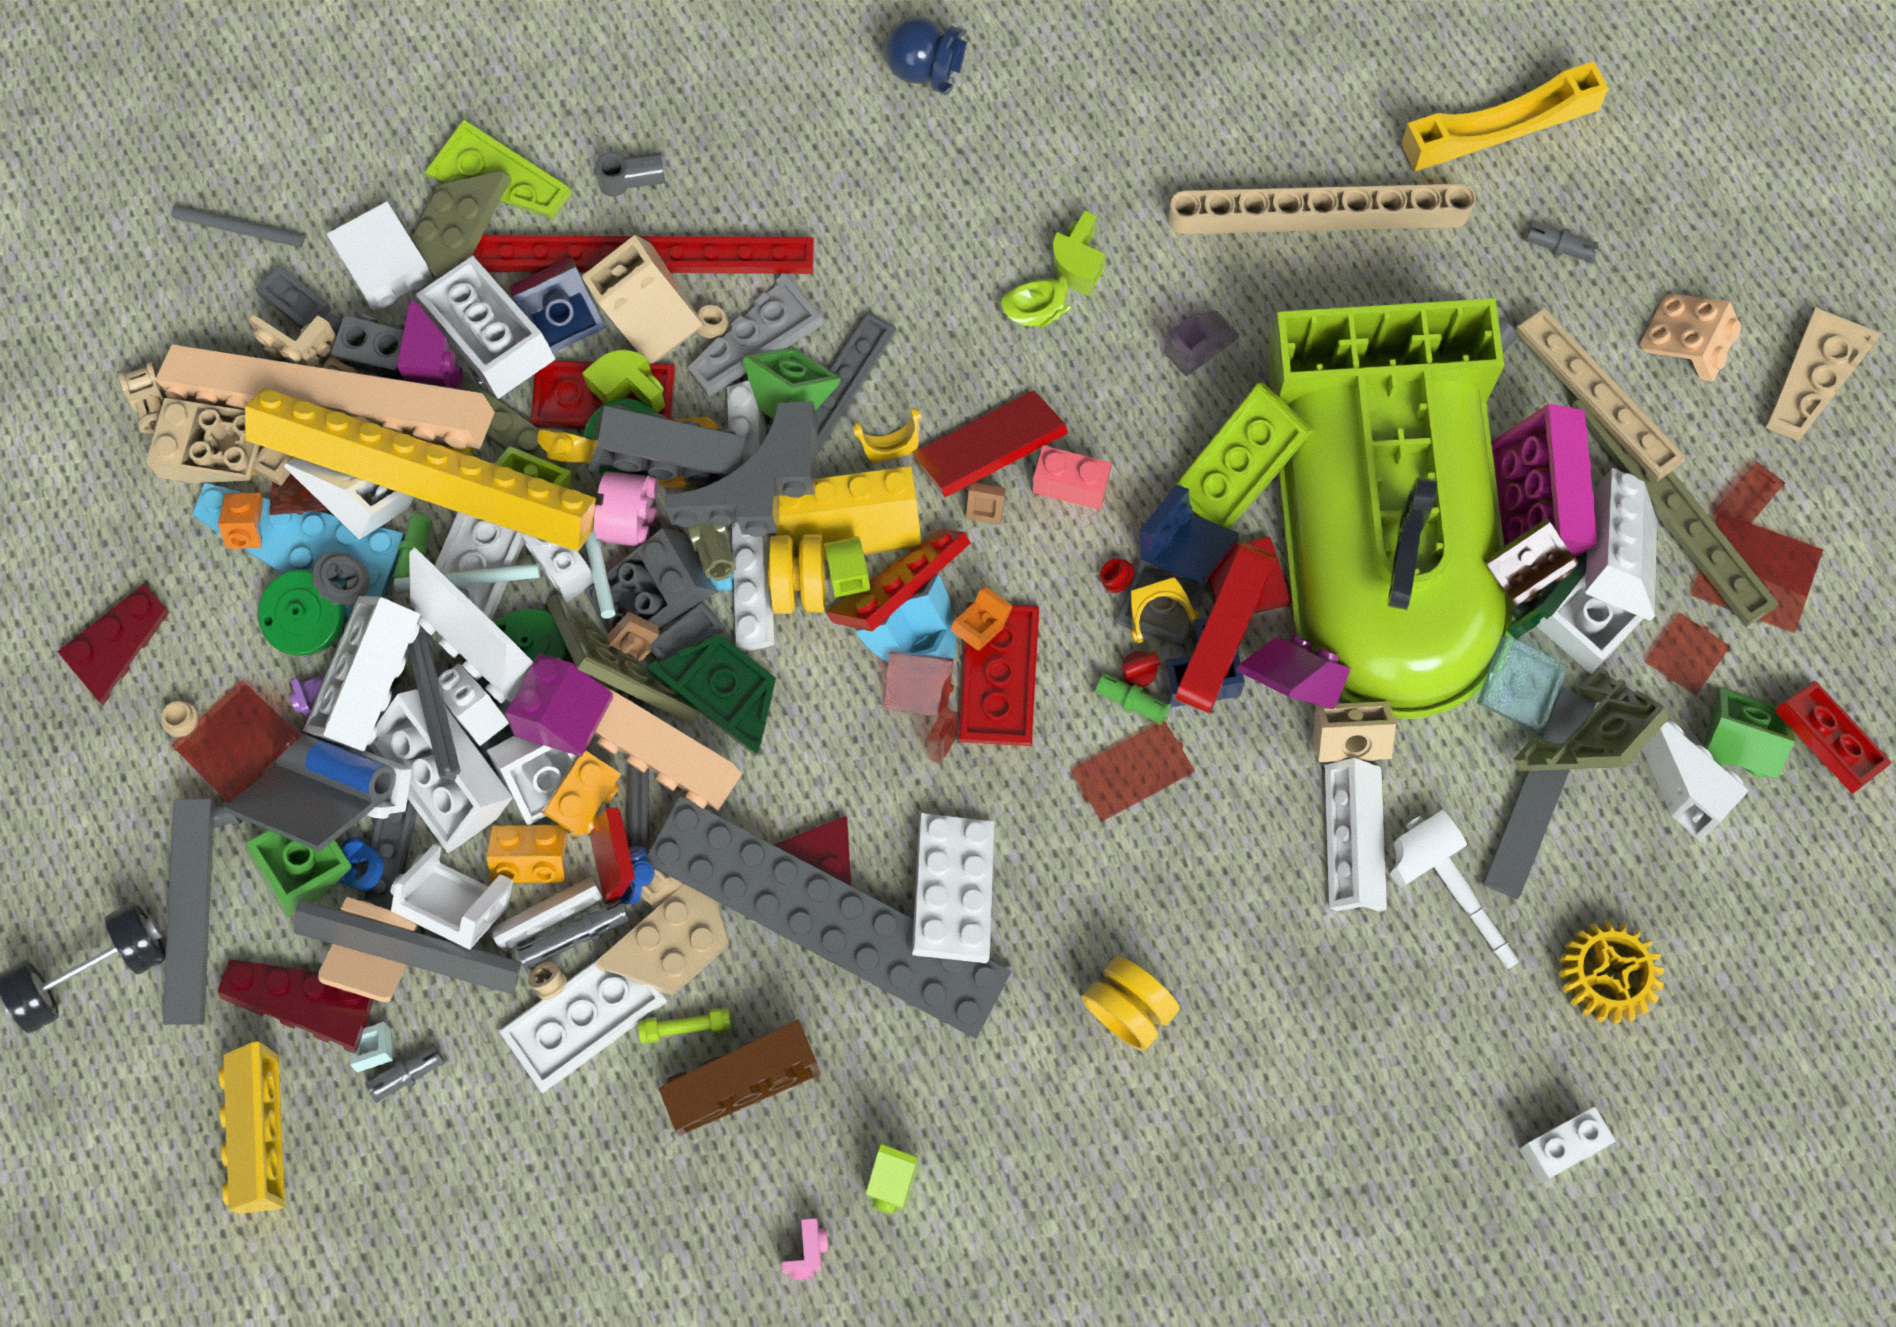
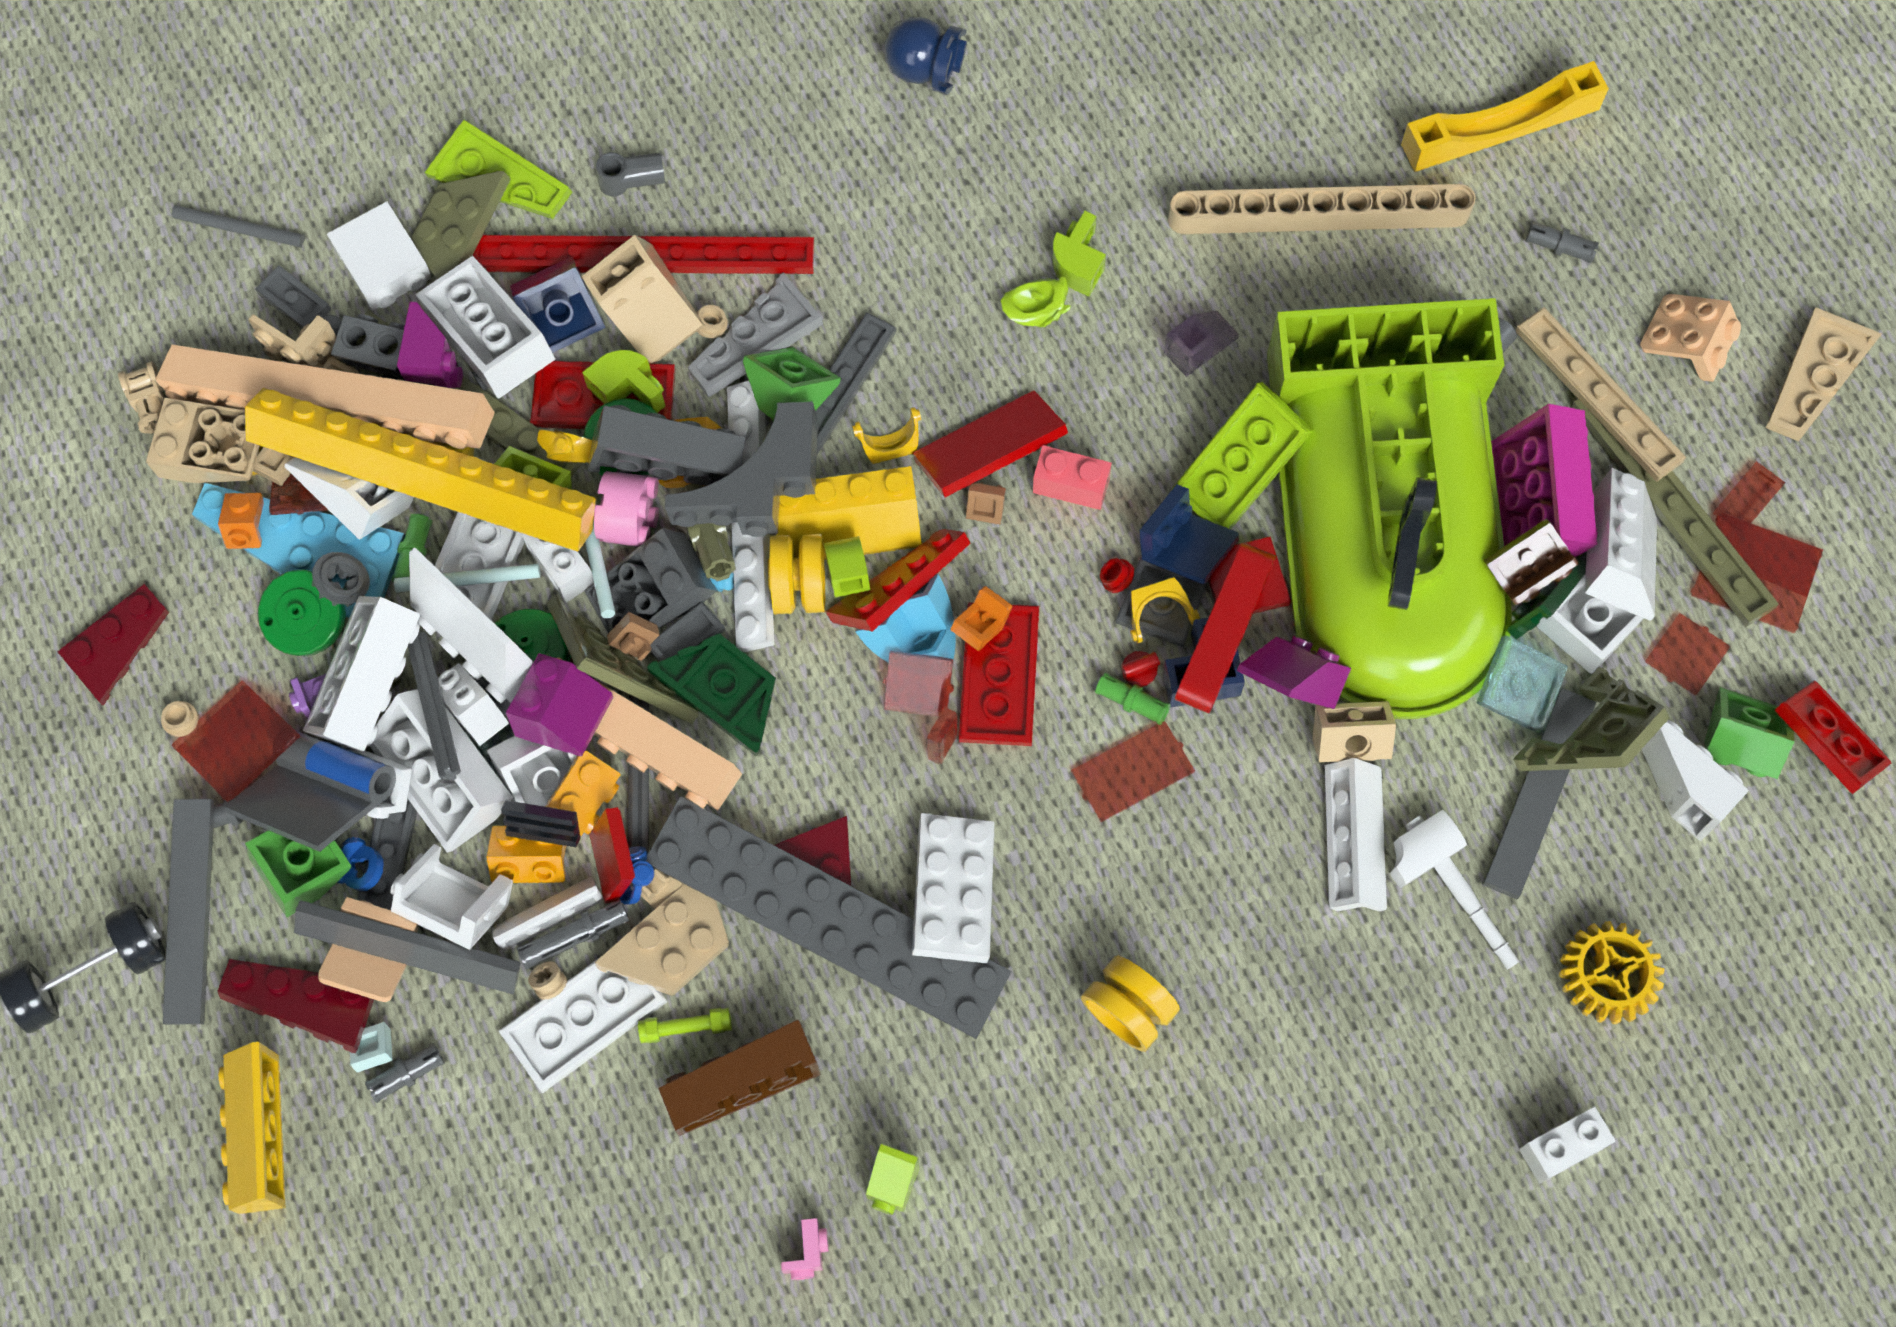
(541, 823): none -> black tile

